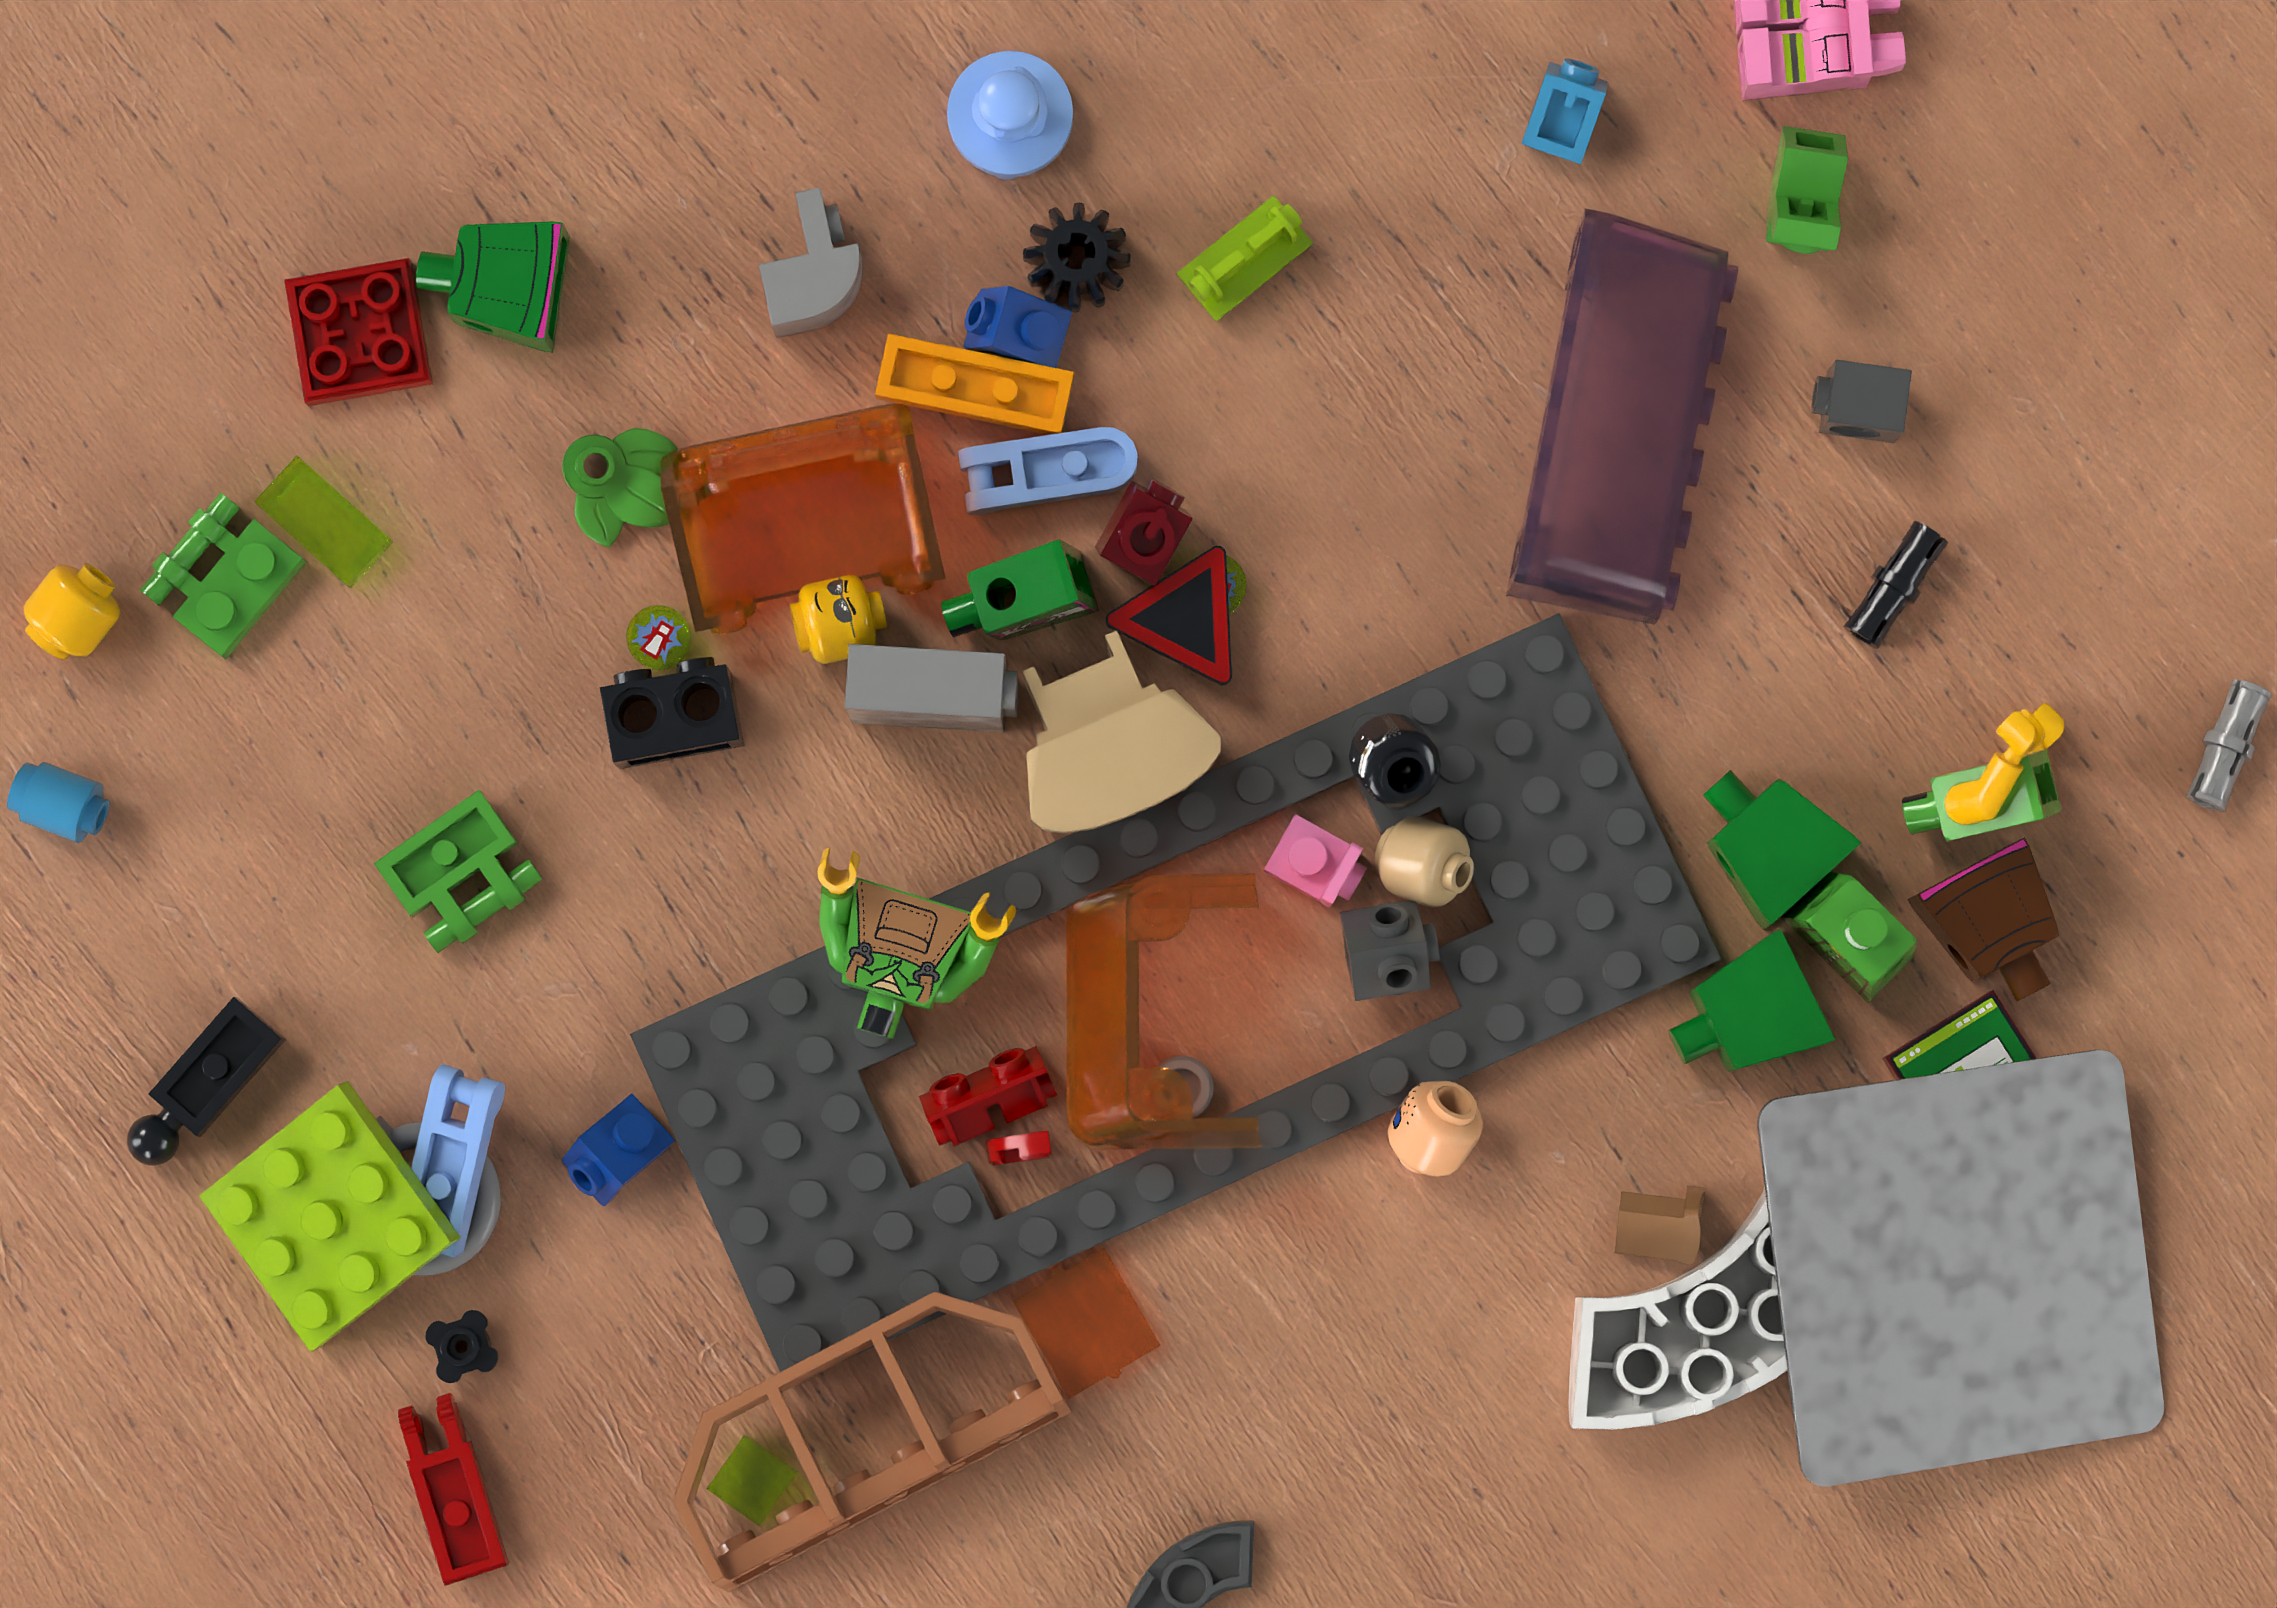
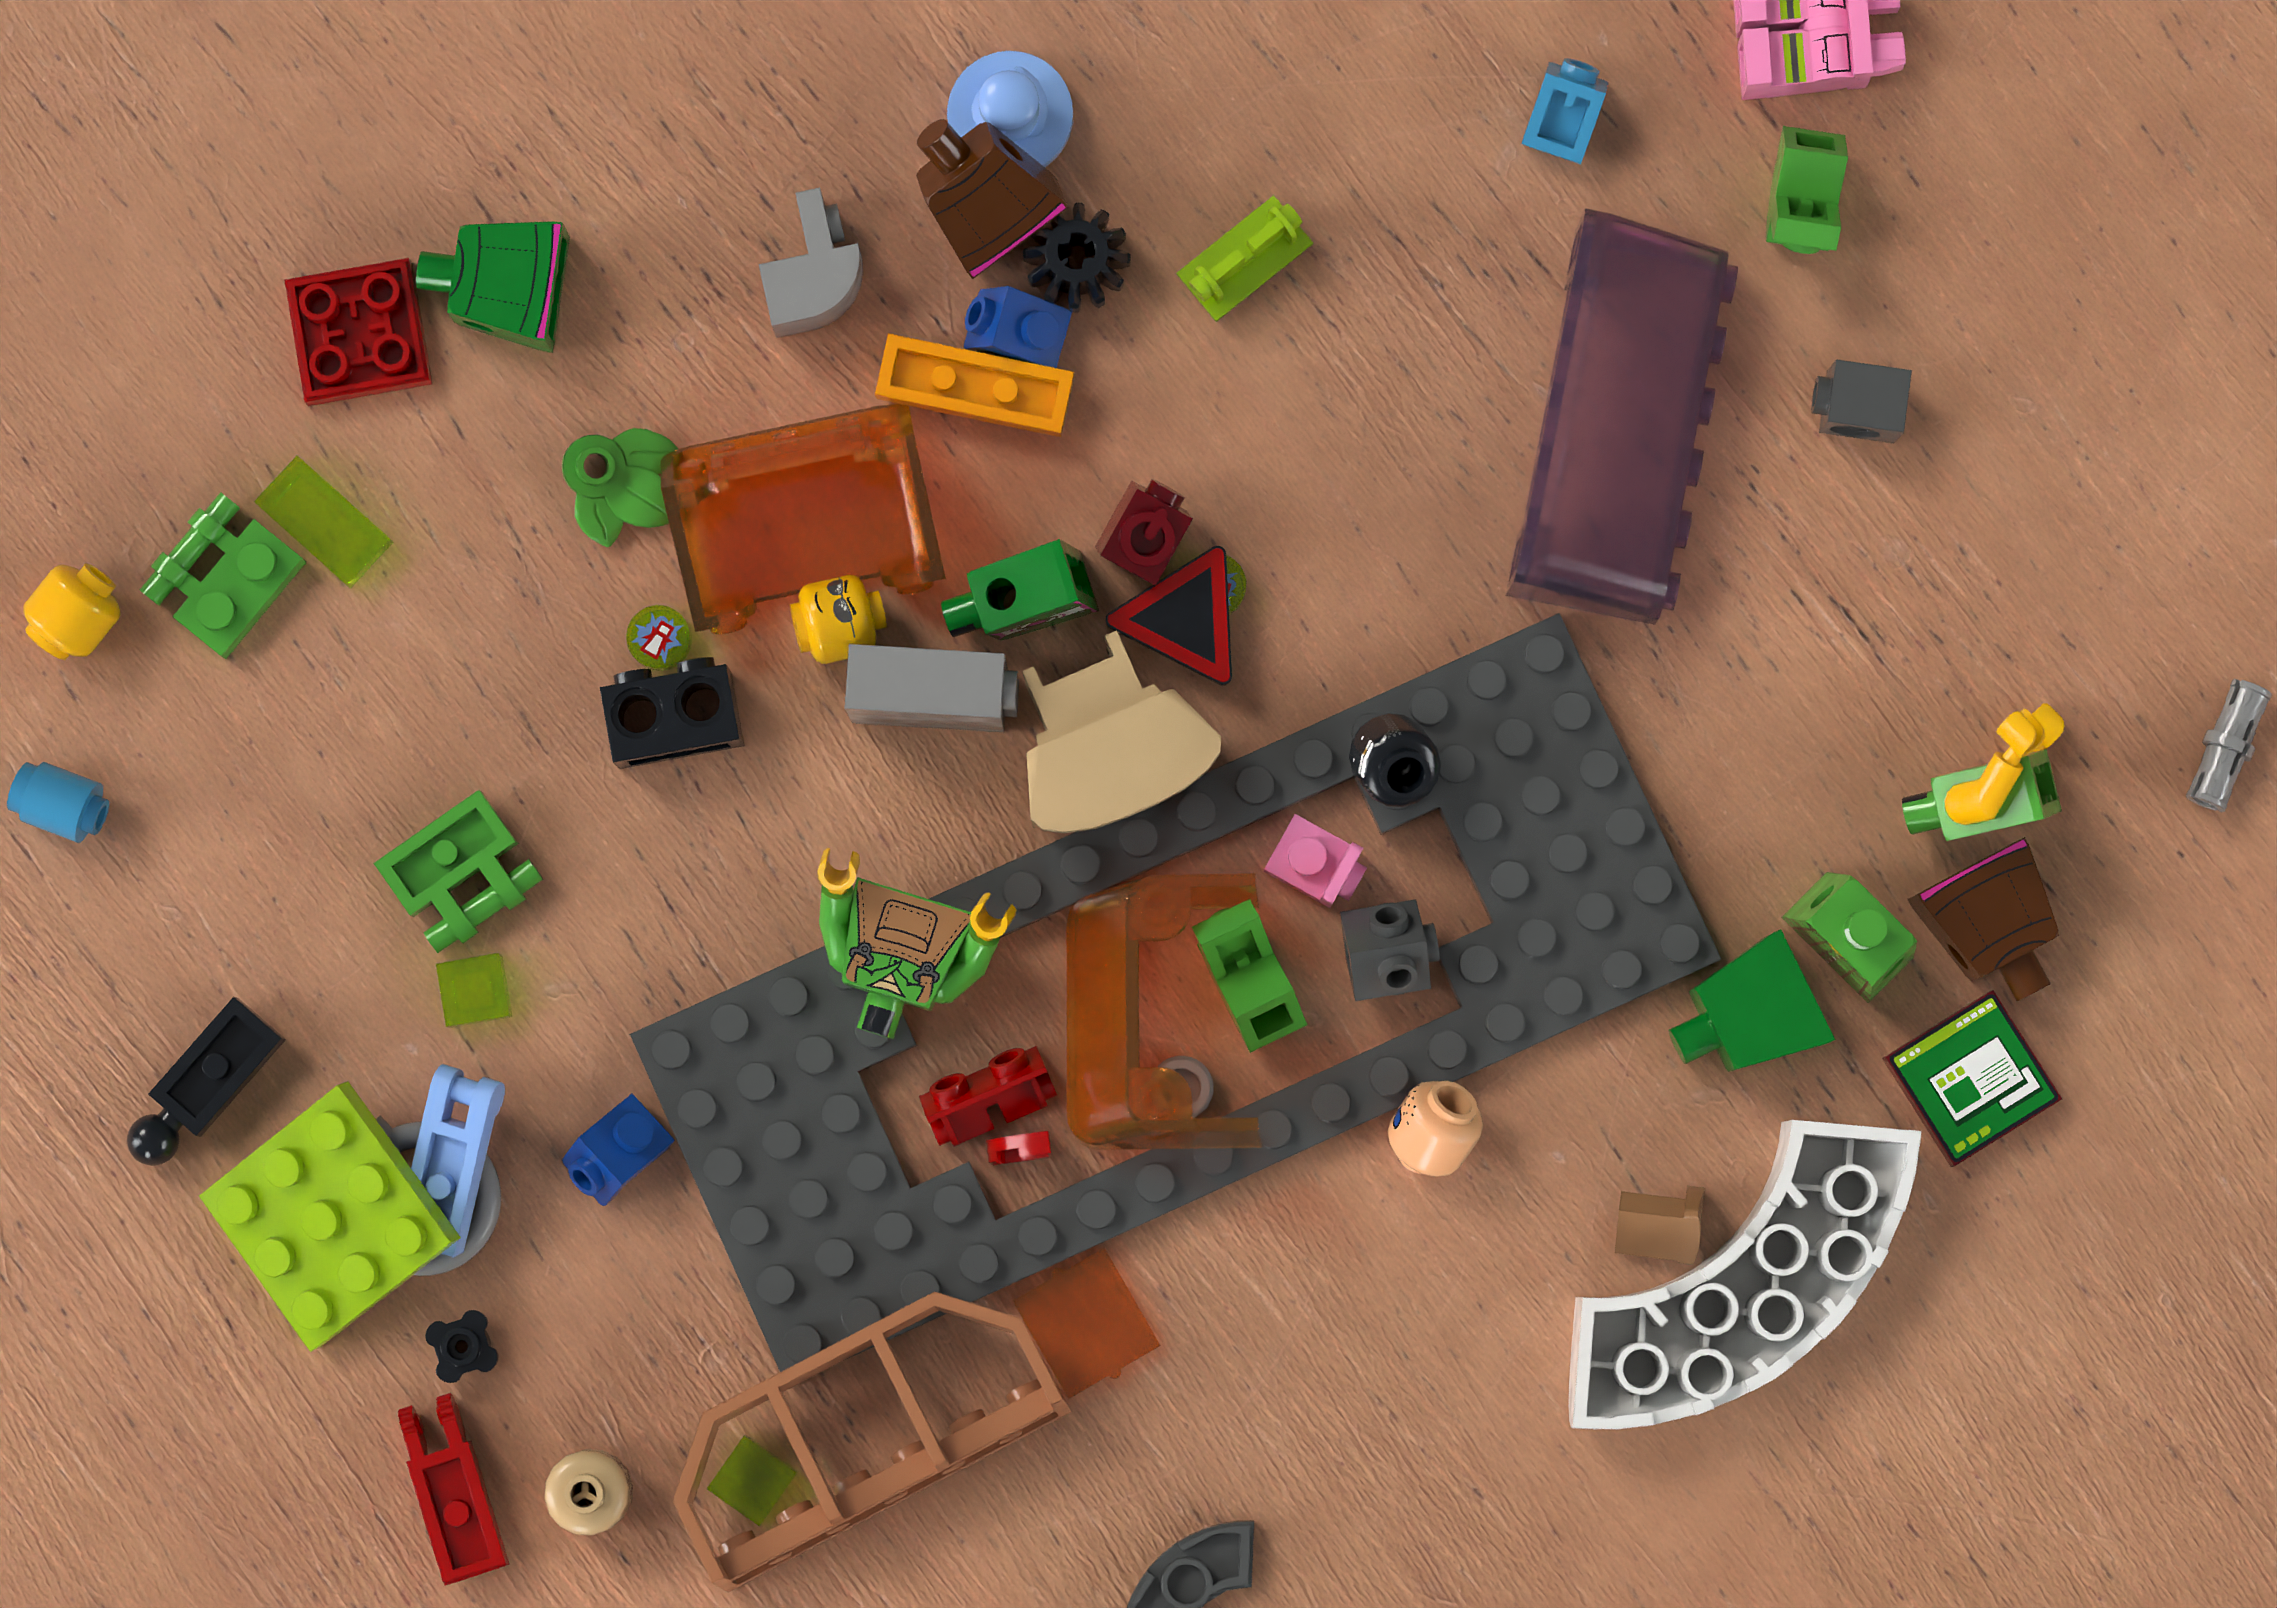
(474, 990): none -> clear neon green tile
(611, 1484): none -> tan head
(985, 192): none -> reddish brown torso
(1048, 468): light blue plate -> none
(1248, 975): none -> bright green brick
(1424, 861): tan head -> none
(1773, 844): green torso -> none
(1896, 584): black pin -> none
(1960, 1266): flat silver piece -> none

